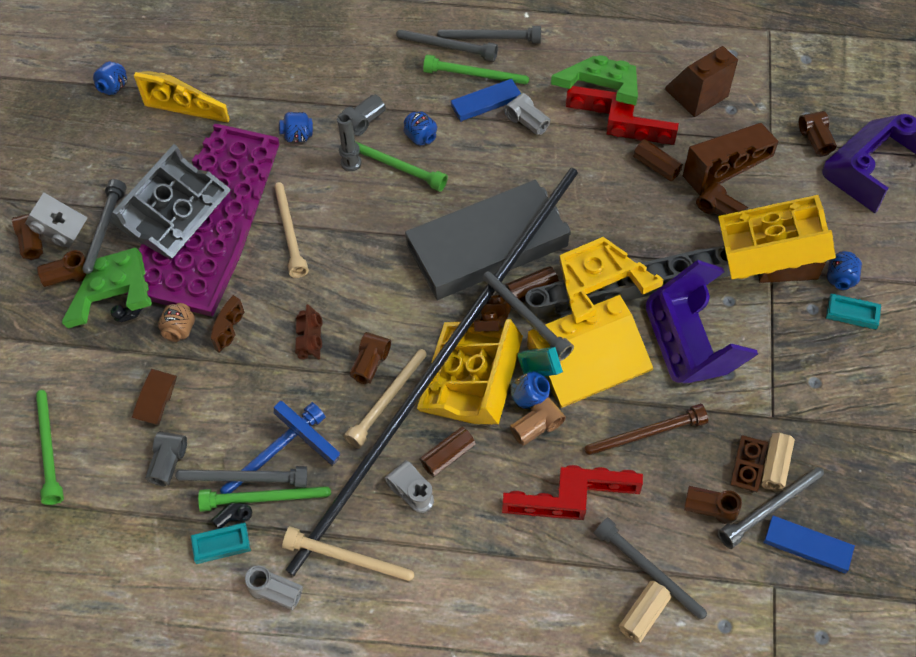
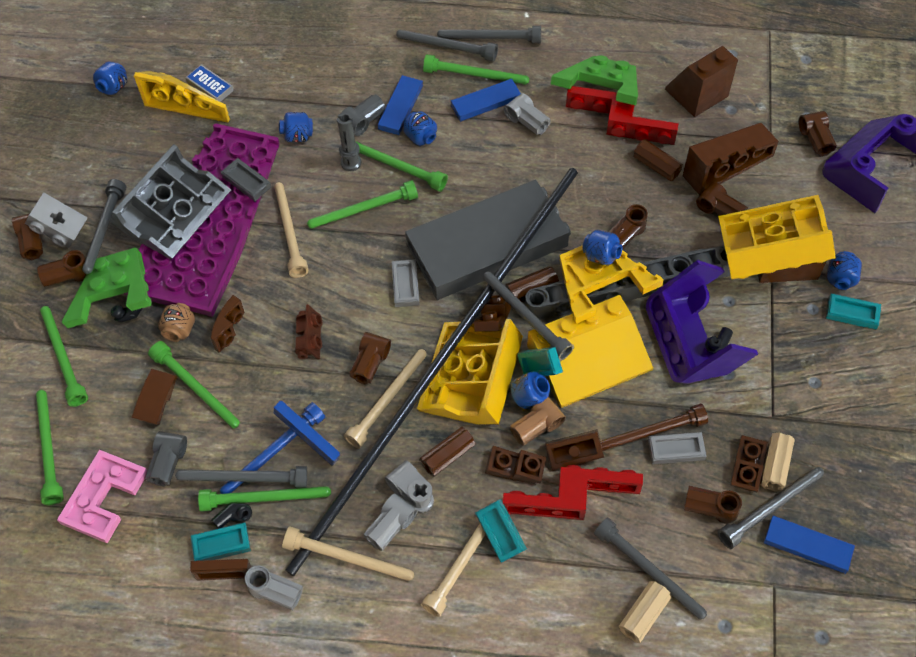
(75, 393): none -> bright green piece
(83, 509): none -> bright pink plate
(161, 353): none -> bright green piece
(209, 83): none -> tile
(220, 569): none -> reddish brown tile
(246, 179): none -> dark grey tile
(394, 516): none -> light grey piece
(400, 105): none -> blue tile
(405, 283): none -> light grey tile
(407, 191): none -> bright green piece
(435, 602): none -> tan piece
(500, 530): none -> teal tile
(515, 466): none -> reddish brown slope
(574, 449): none -> reddish brown slope
(602, 247): none -> blue head
(627, 228): none -> reddish brown piece
(677, 448): none -> light grey tile
(715, 343): none -> black arm

